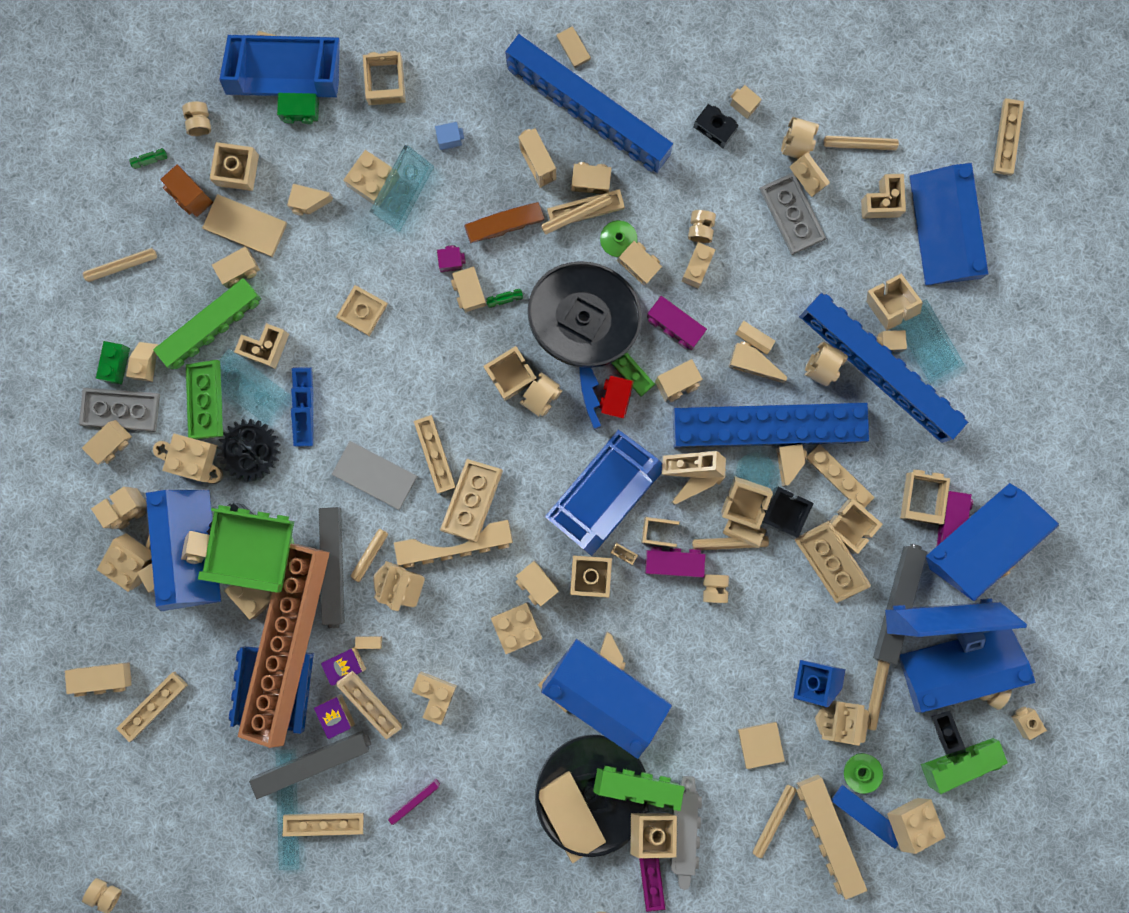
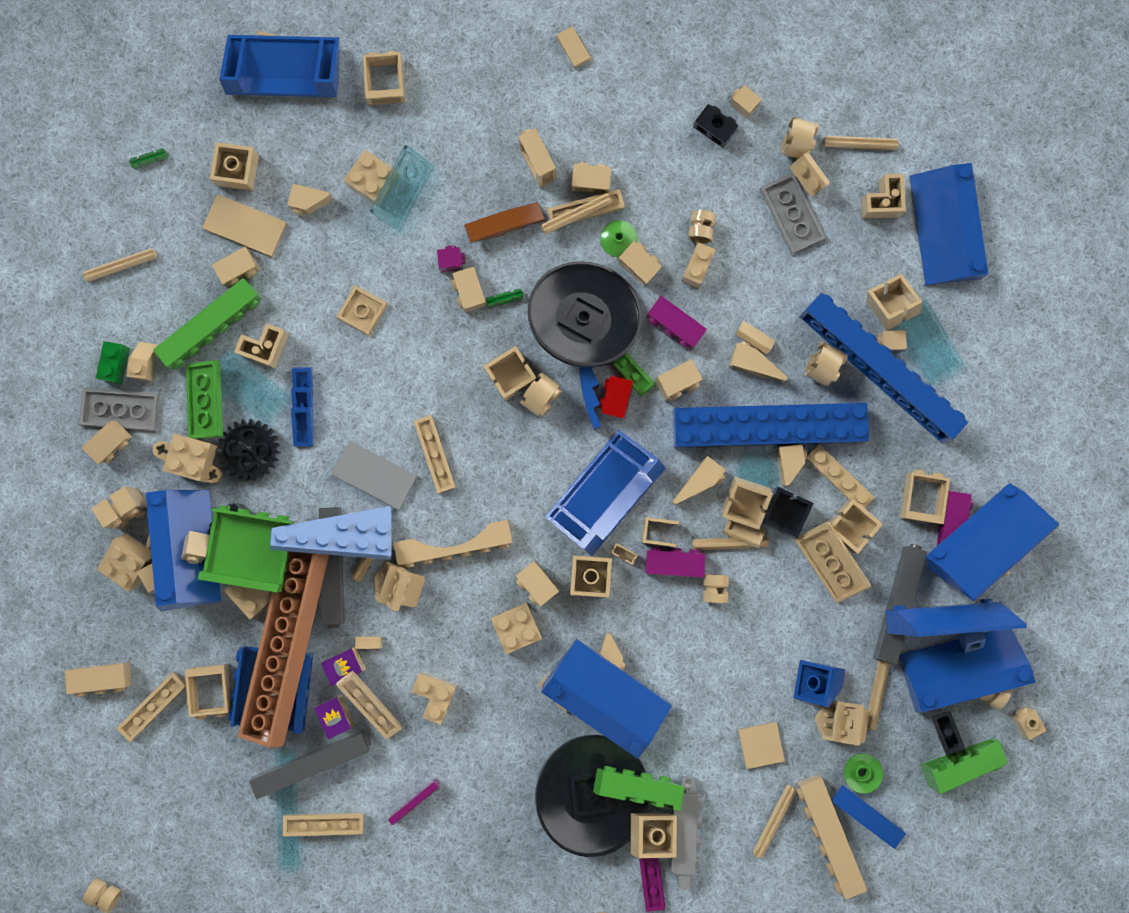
(185, 191): dark orange brick -> none
(192, 694): none -> tan window
(196, 118): tan wheel -> none
(298, 107): green brick -> none
(353, 535): none -> medium blue wing
(449, 135): medium blue brick -> none
(471, 500): tan tile -> none
(570, 816): tan tile -> none
(588, 104): blue brick -> none
(696, 465): tan slope -> none
(916, 825): tan brick -> none
(1008, 137): tan plate -> none

